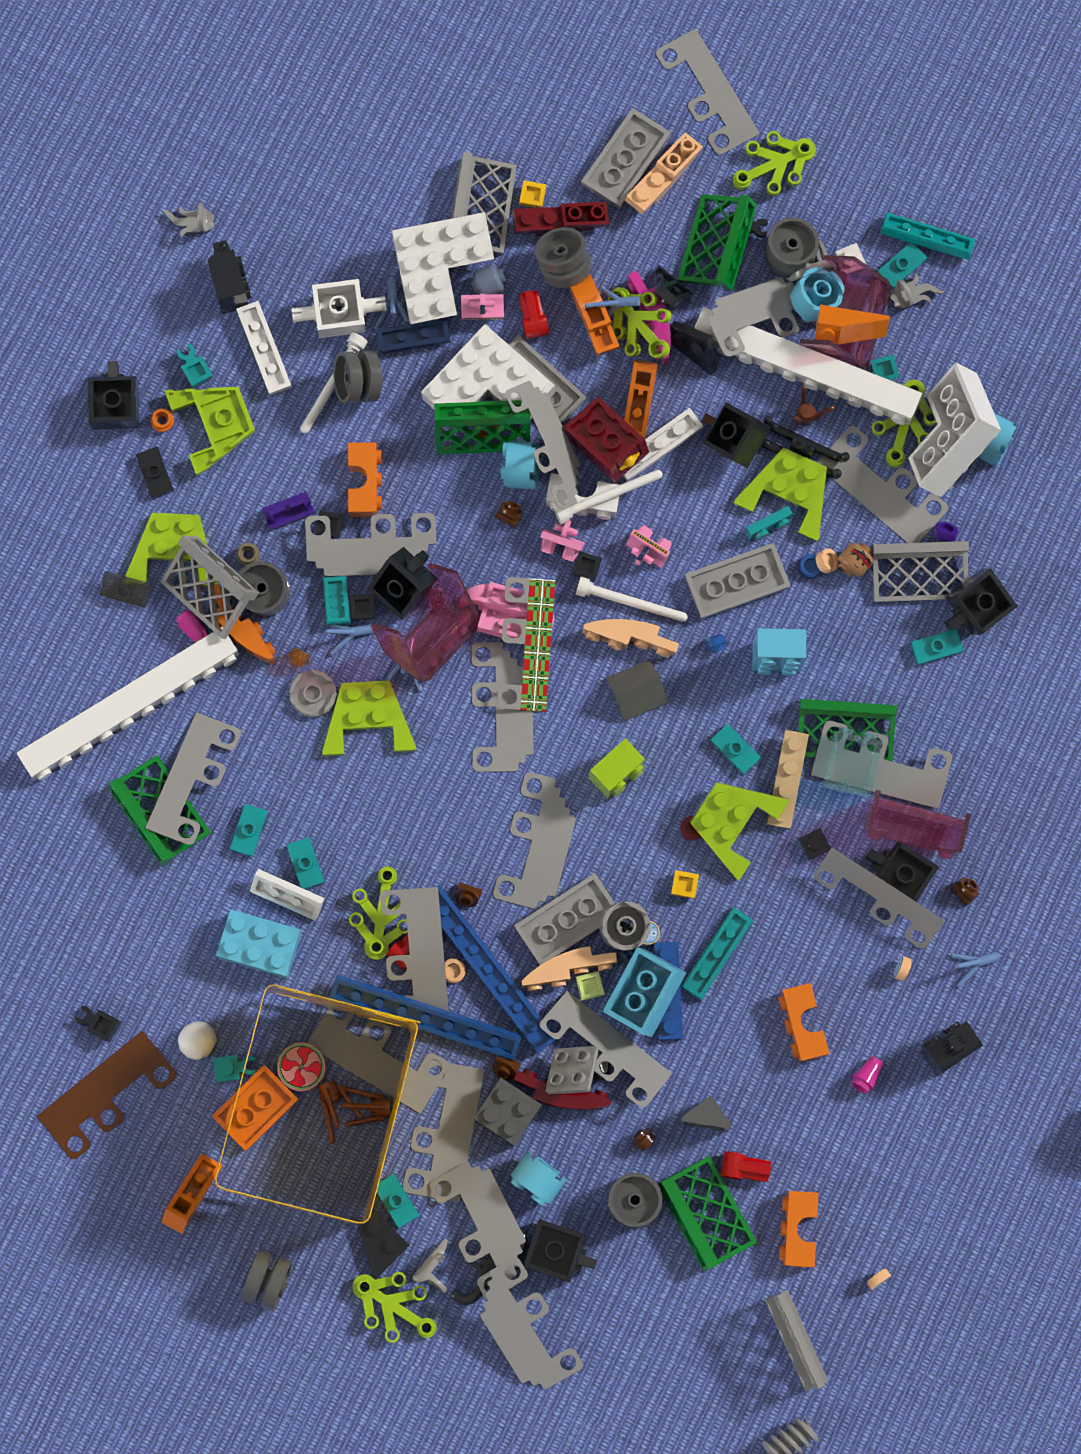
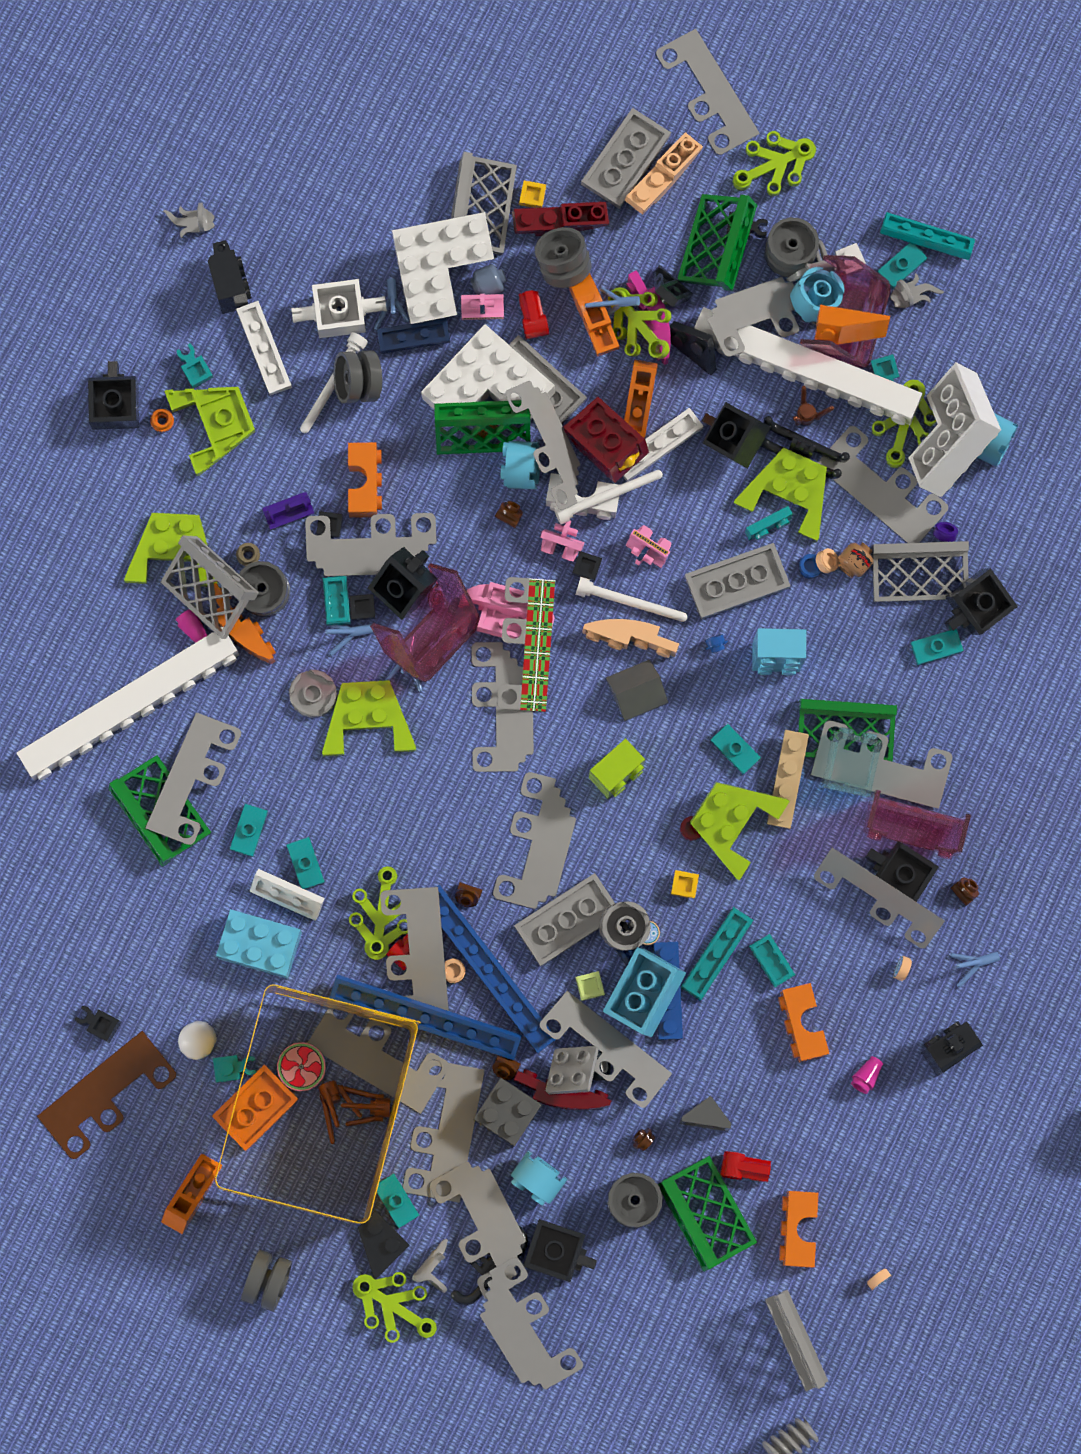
(125, 589): clear smoke plate -> none
(154, 472): black plate -> none
(298, 657): clear orange plate -> none
(557, 970): light nougat slope -> none
(772, 960): none -> teal plate
(814, 844): black plate -> none

